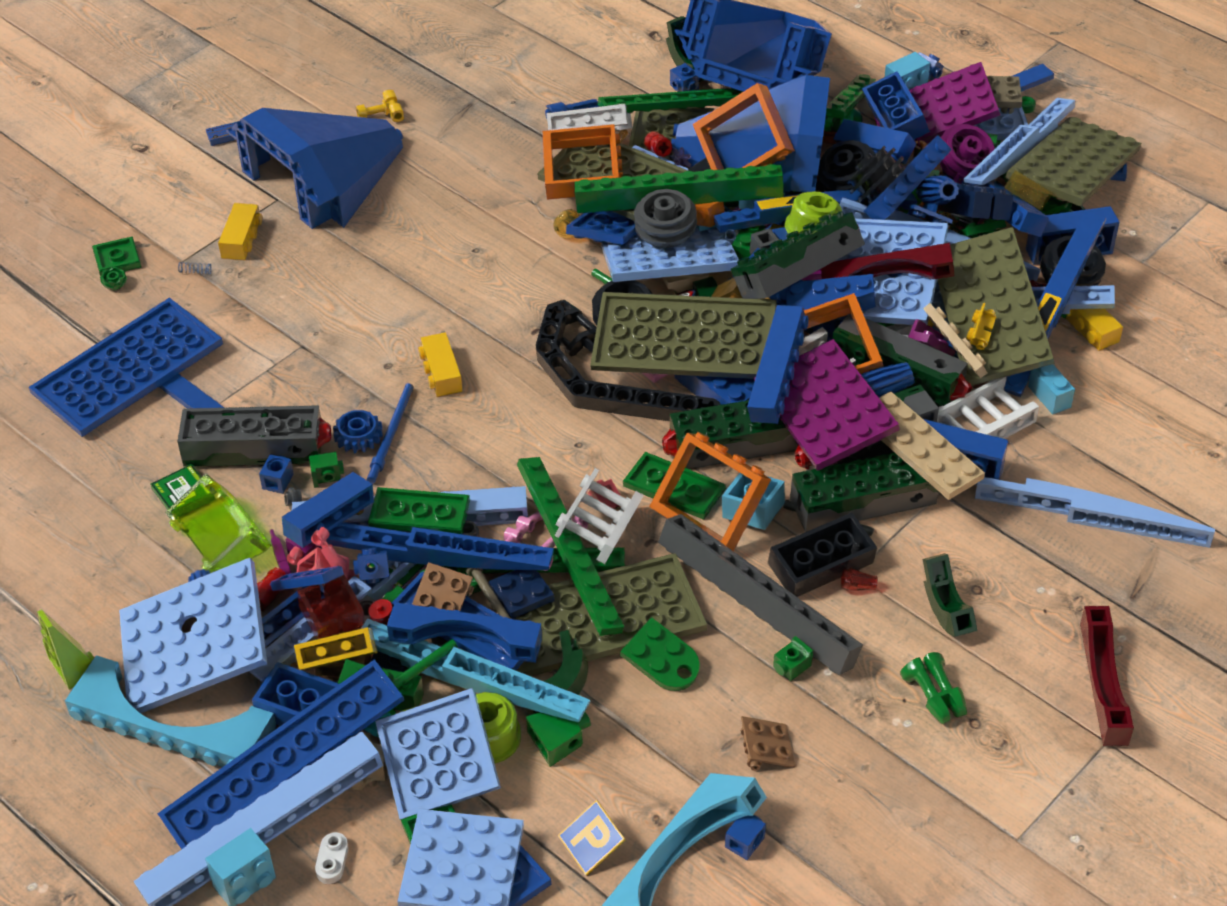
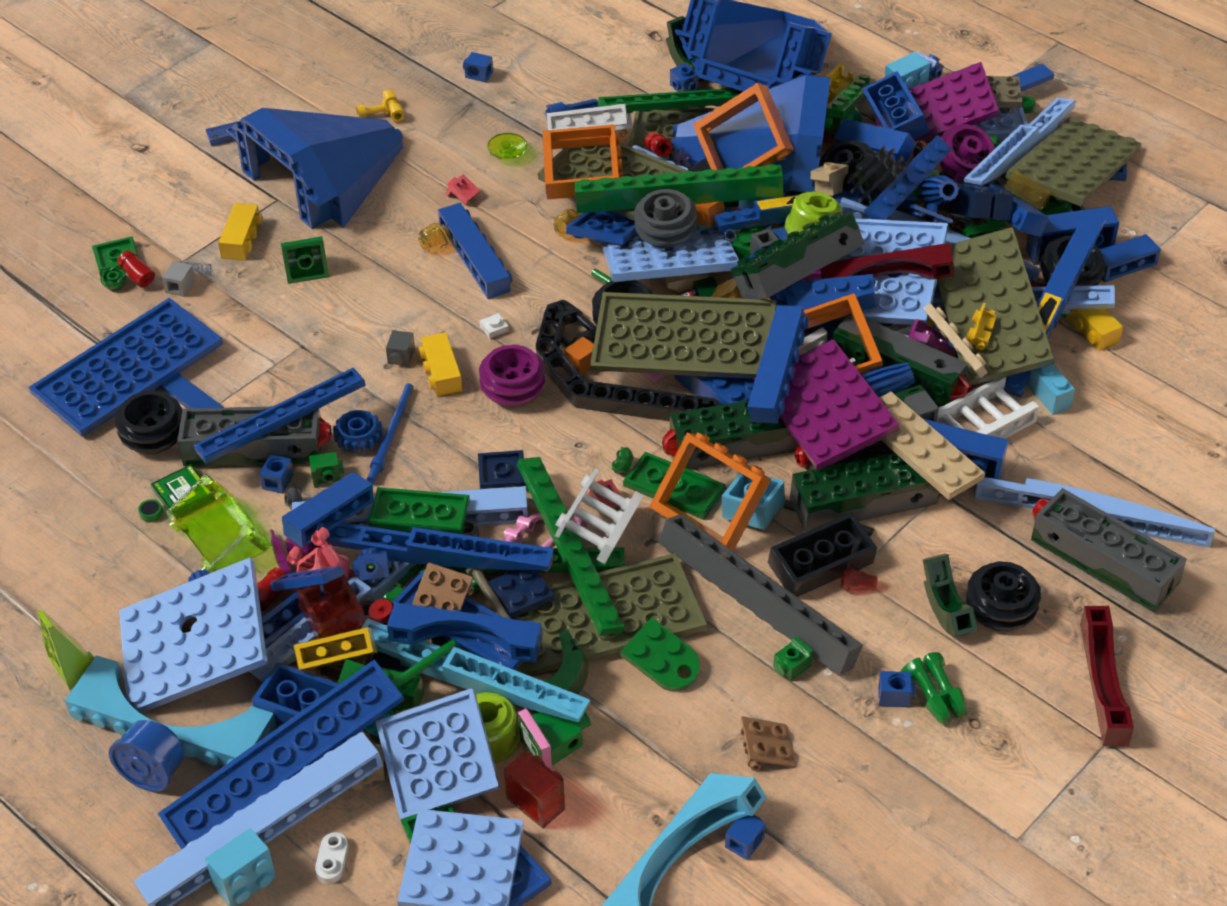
(135, 268): none -> red piece
(147, 755): none -> blue wheel
(149, 422): none -> black wheel
(150, 510): none -> tile
(178, 278): none -> light grey brick
(279, 415): none -> blue tile
(304, 260): none -> green brick
(400, 348): none -> dark grey brick
(434, 237): none -> clear yellow head
(462, 189): none -> coral bracket
(475, 251): none -> blue brick
(478, 67): none -> blue brick
(494, 326): none -> white plate
(500, 469): none -> dark blue plate
(507, 146): none -> clear neon green dish
(512, 375): none -> magenta wheel
(533, 738): none -> tile
(534, 788): none -> clear red piece
(580, 354): none -> orange brick
(591, 837): piece -> none
(623, 460): none -> green plate
(829, 178): none -> tan brick
(838, 81): none -> yellow hinge
(895, 689): none -> blue brick
(995, 592): none -> black wheel
(1107, 548): none -> dark grey piece
(1129, 257): none -> blue brick

